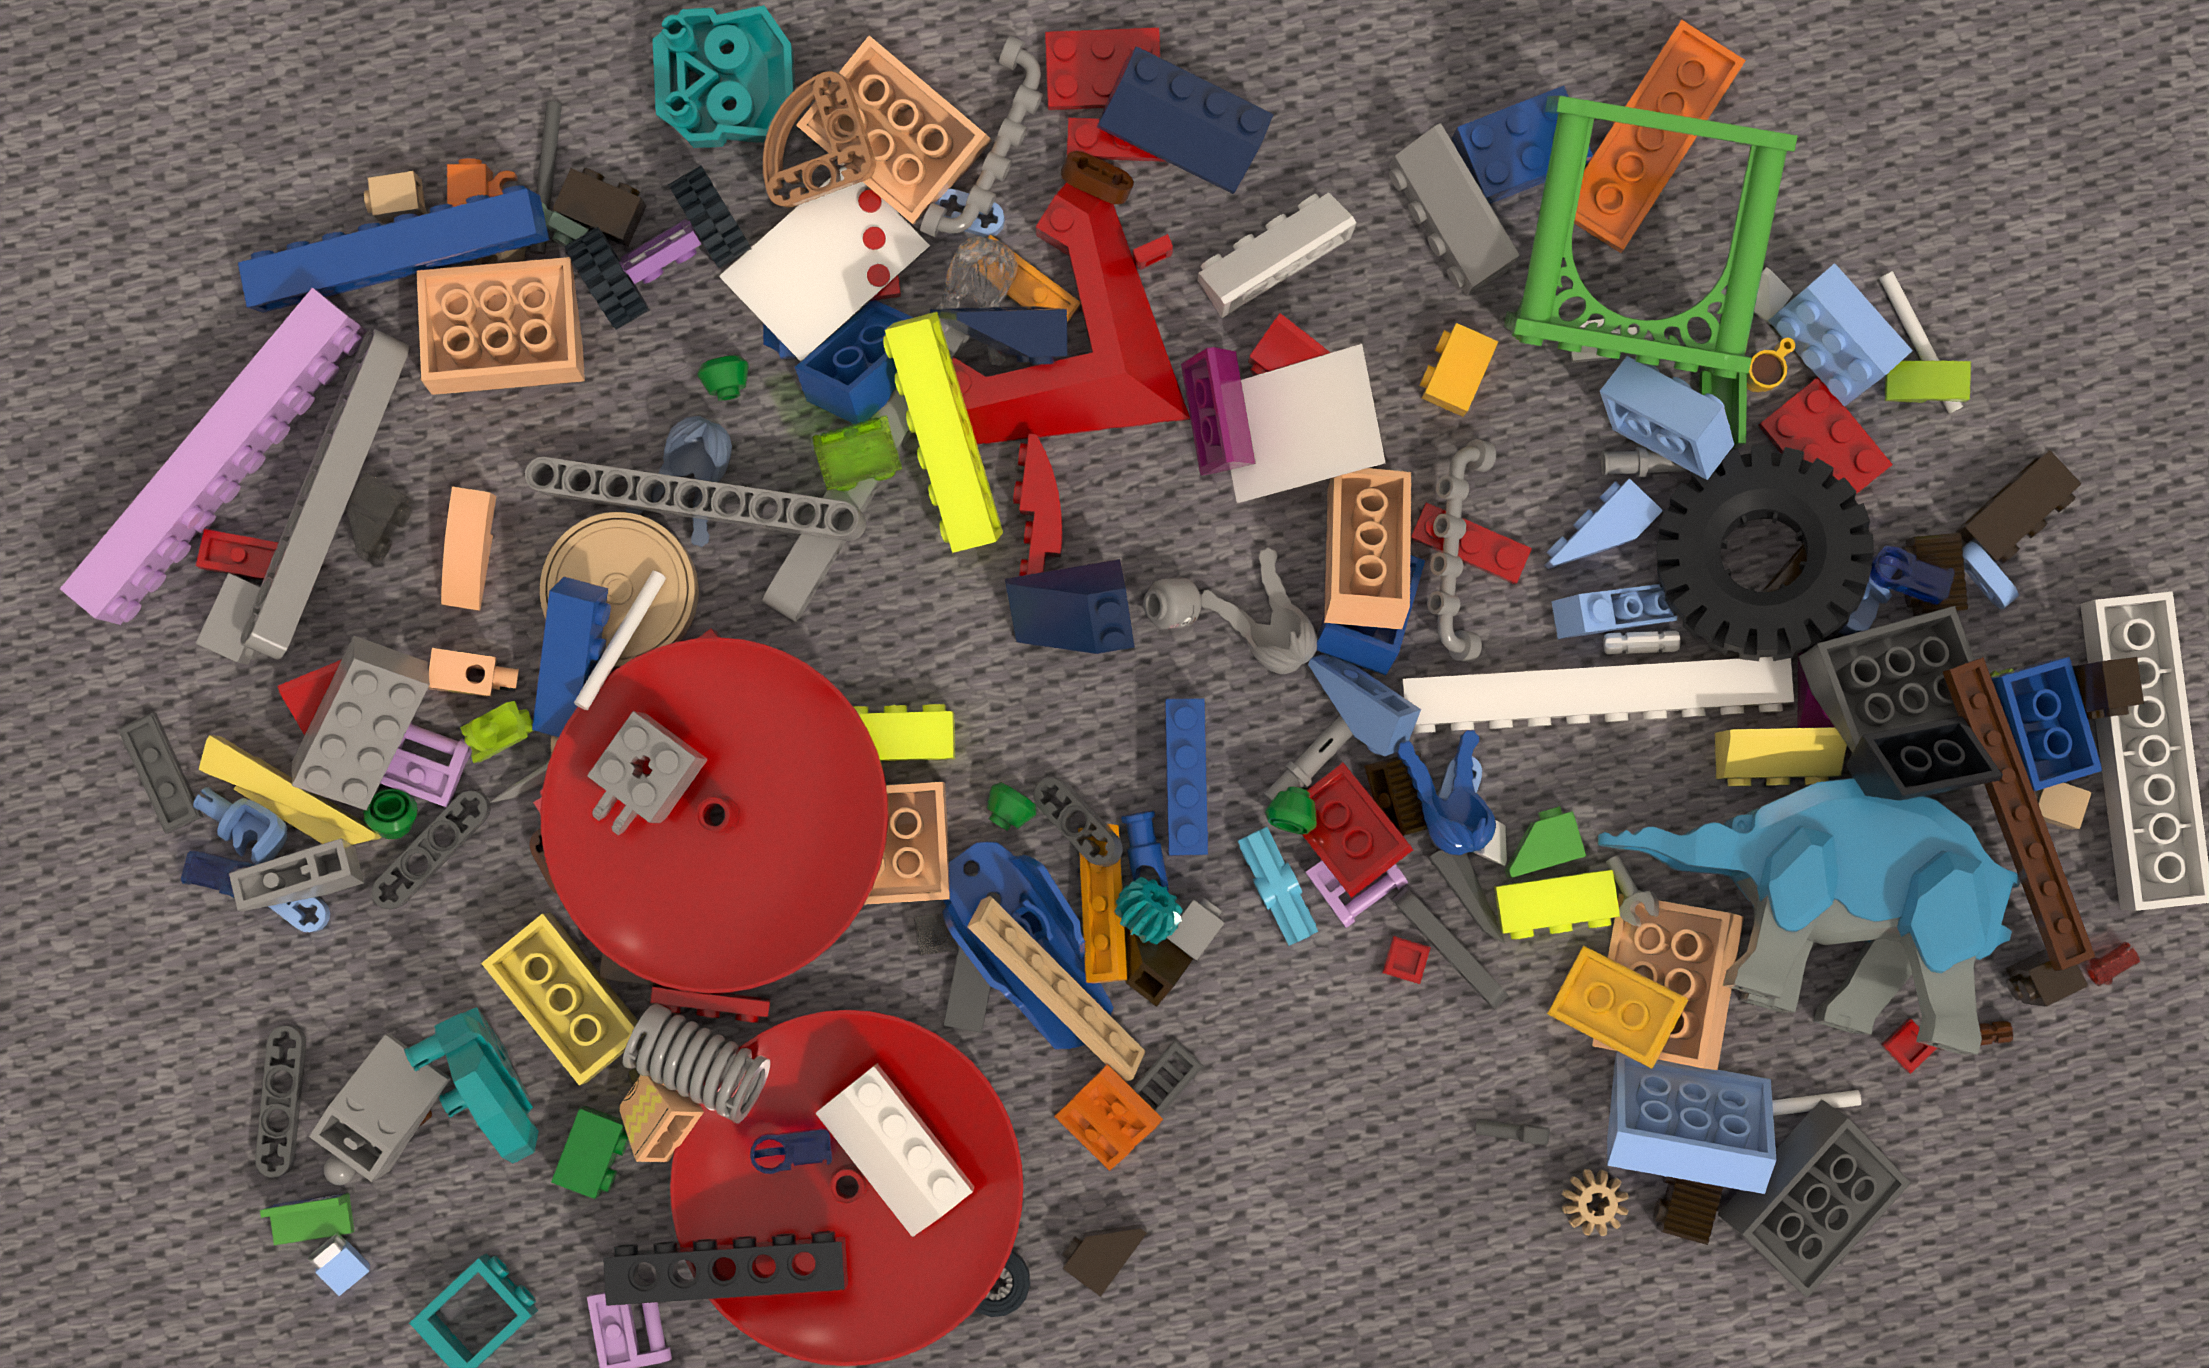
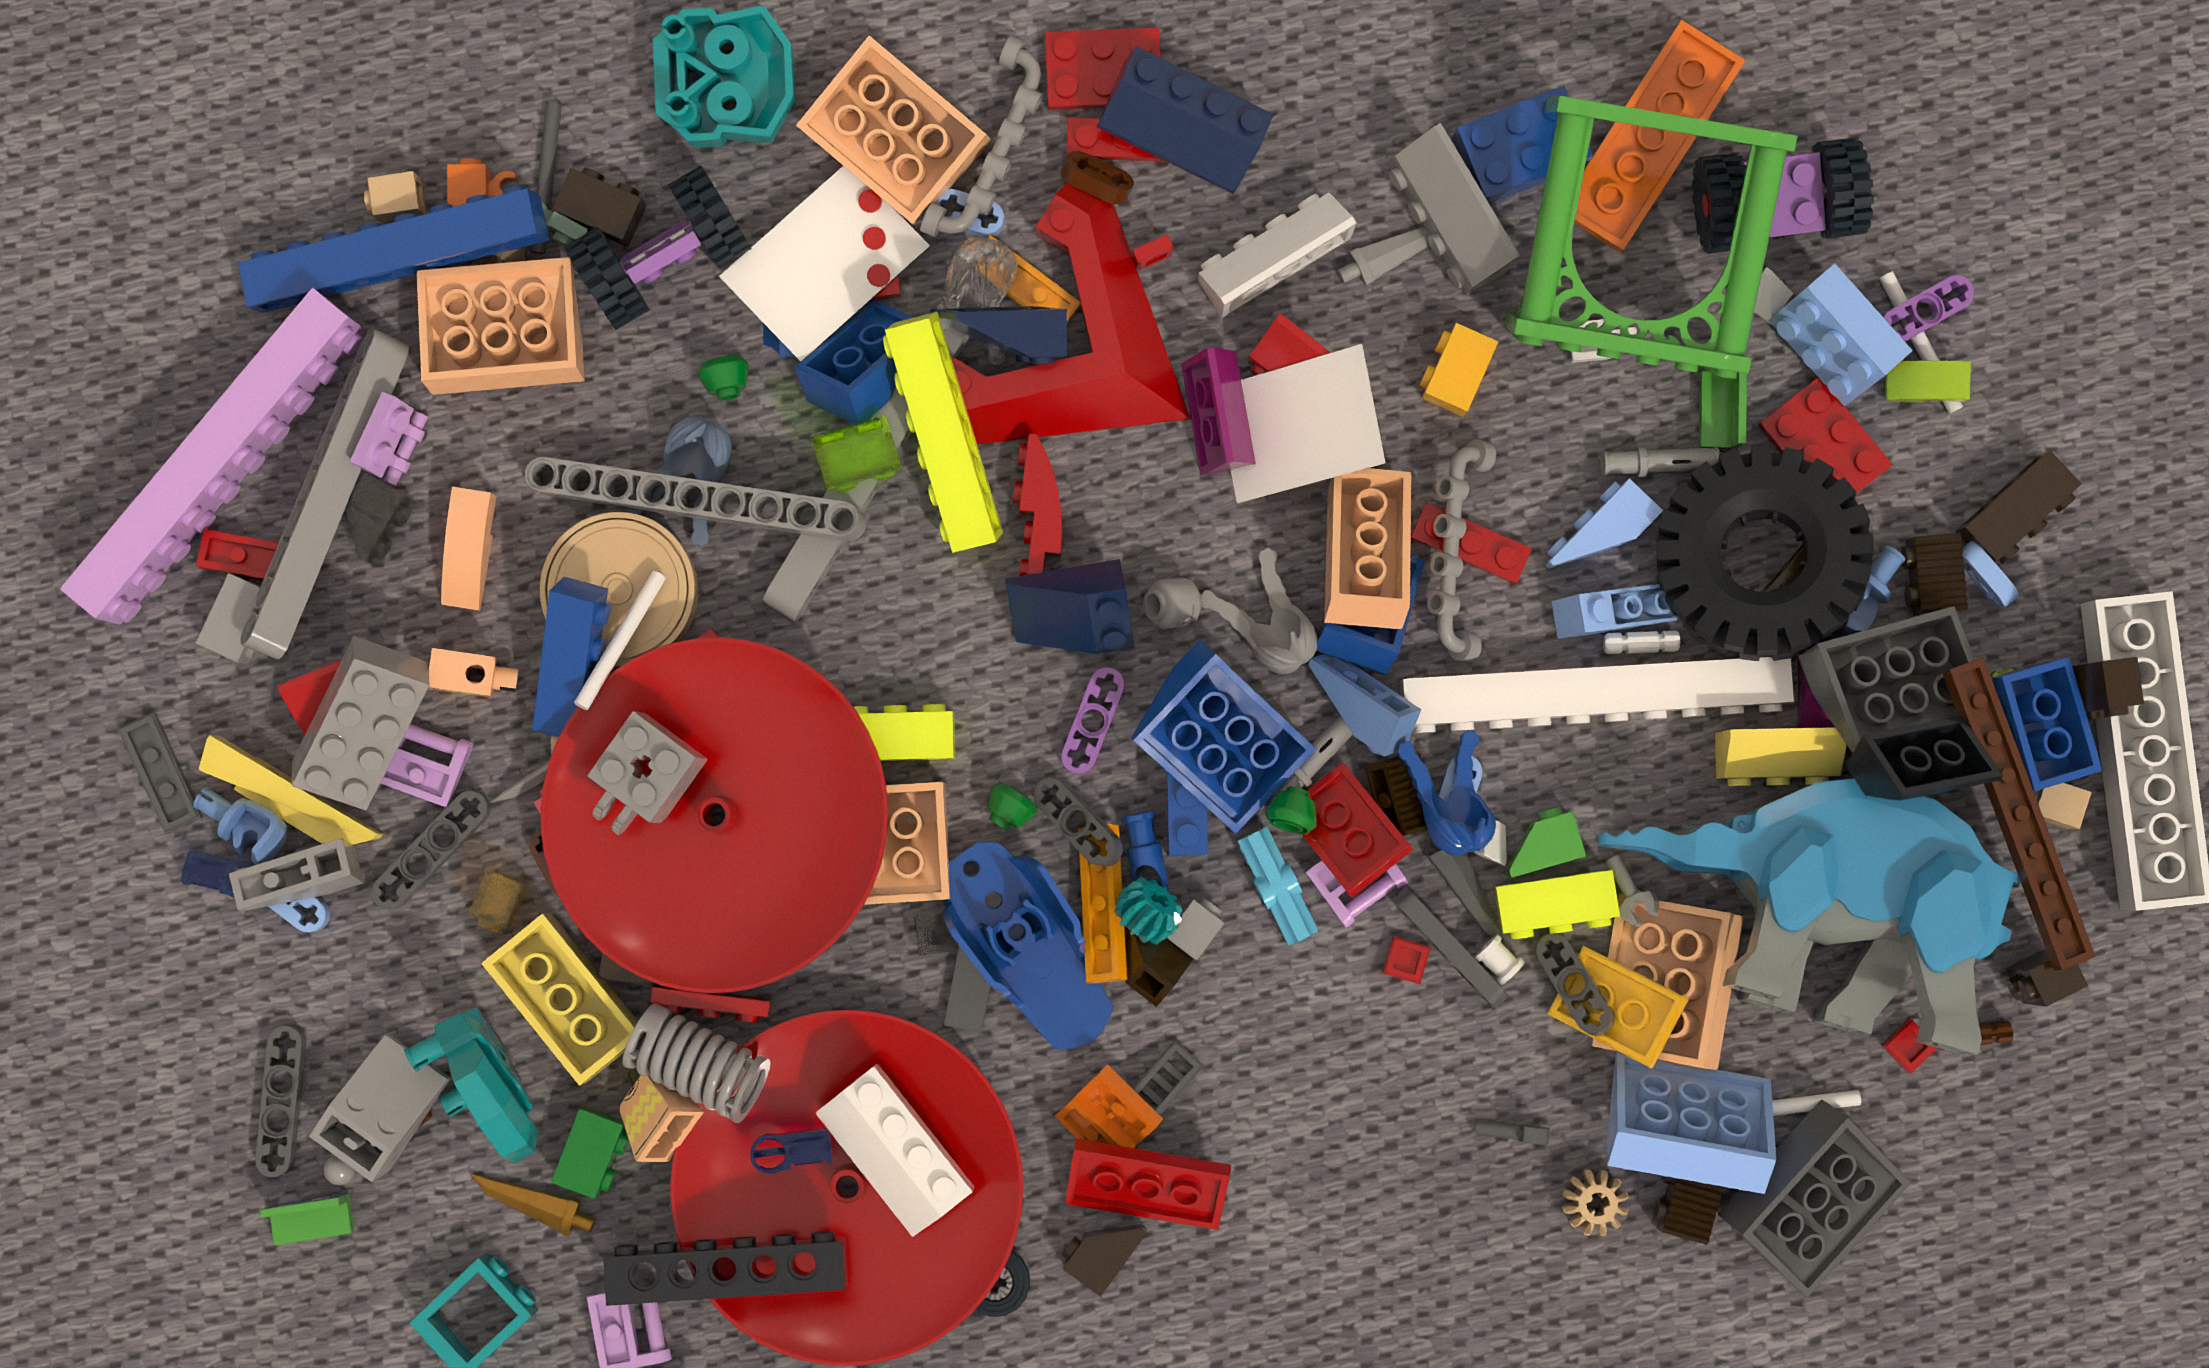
(339, 1264): light blue piece -> none
(381, 436): none -> lavender plate
(391, 813): green cone -> none
(497, 730): lime hips -> none
(498, 900): none -> clear yellow brick
(550, 1209): none -> pearl gold bar
(842, 148): medium nougat beam -> none
(1056, 988): tan tile -> none
(1094, 690): none -> medium lavender beam
(1147, 1184): none -> red plate
(1220, 737): none -> blue slope
(1381, 257): none -> light grey bar
(1499, 959): none -> white bush
(1580, 1013): none -> dark grey beam
(1667, 417): light blue brick -> none
(1769, 367): piece -> none
(1816, 193): none -> black plate
(1917, 579): clear blue piece -> none
(1932, 297): none -> medium lavender beam
(2112, 964): clear red pin -> none

